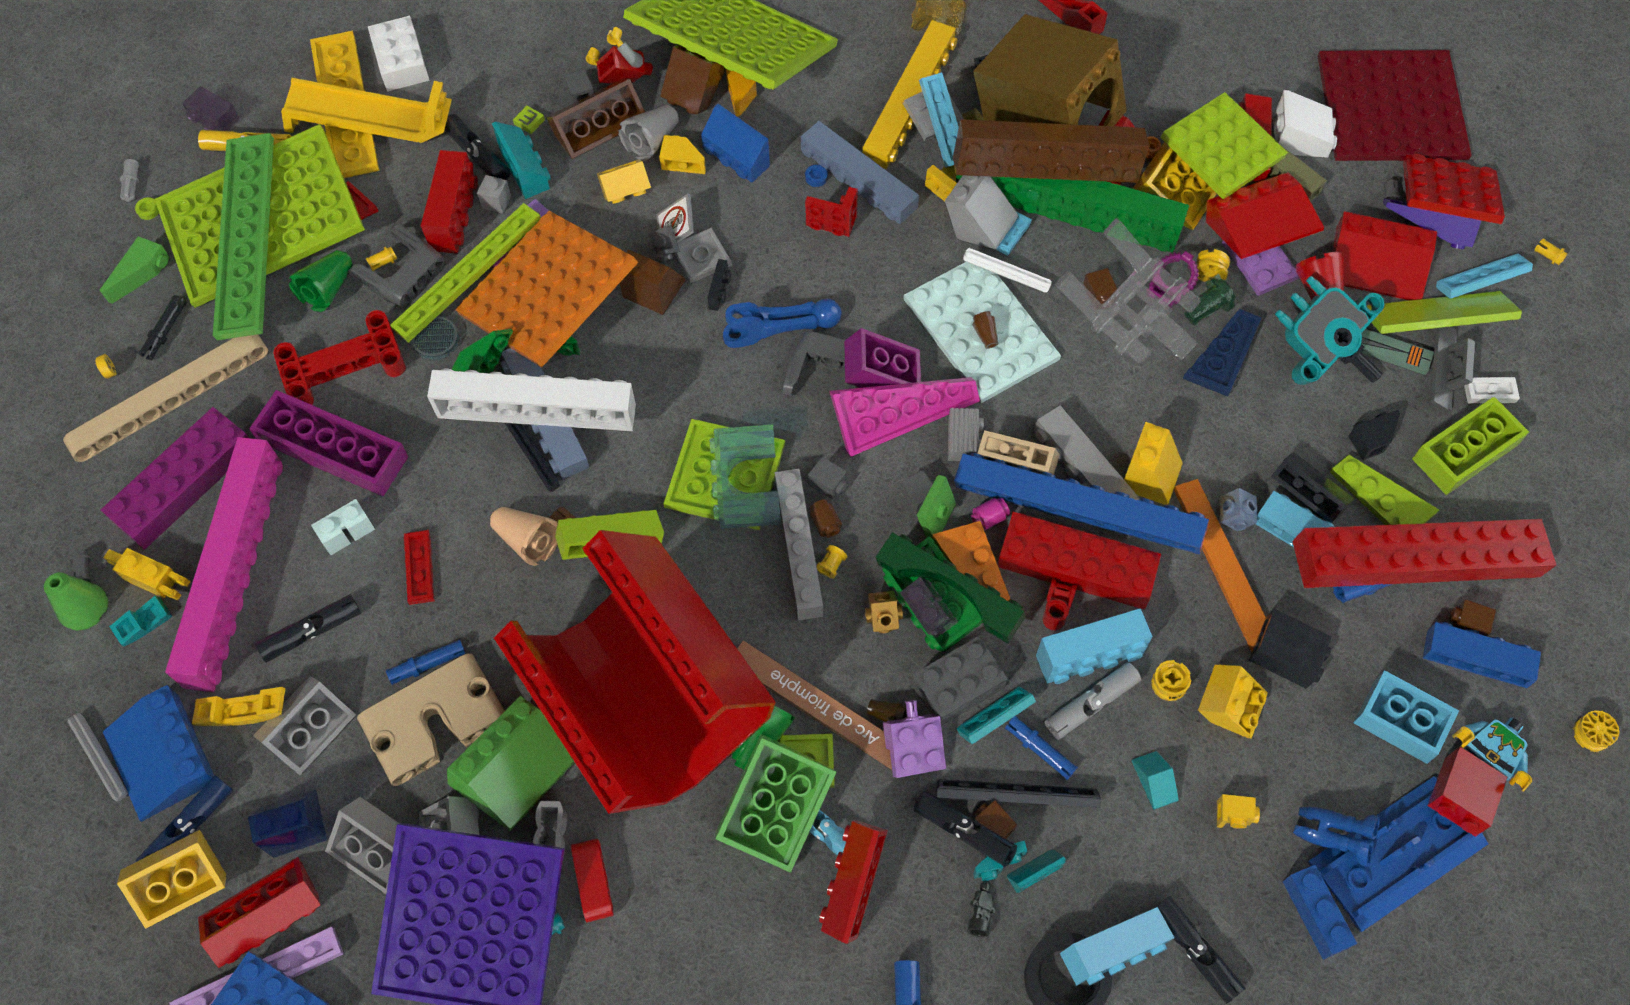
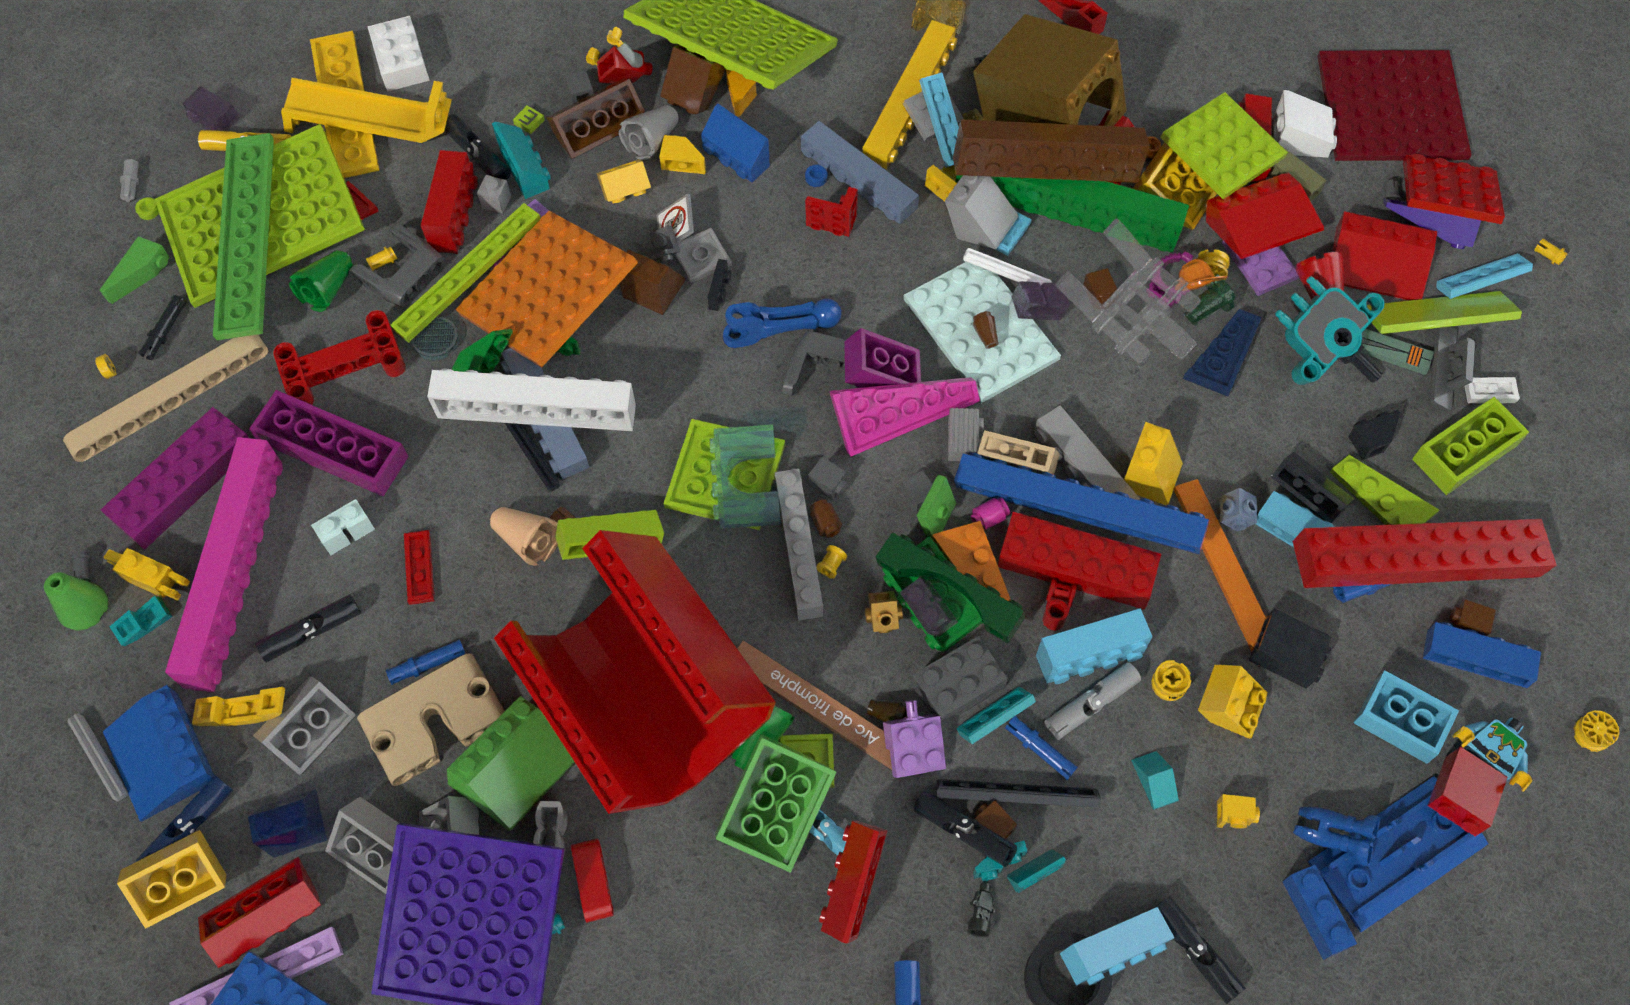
(1039, 302): none -> clear purple piece
(1198, 274): none -> orange piece

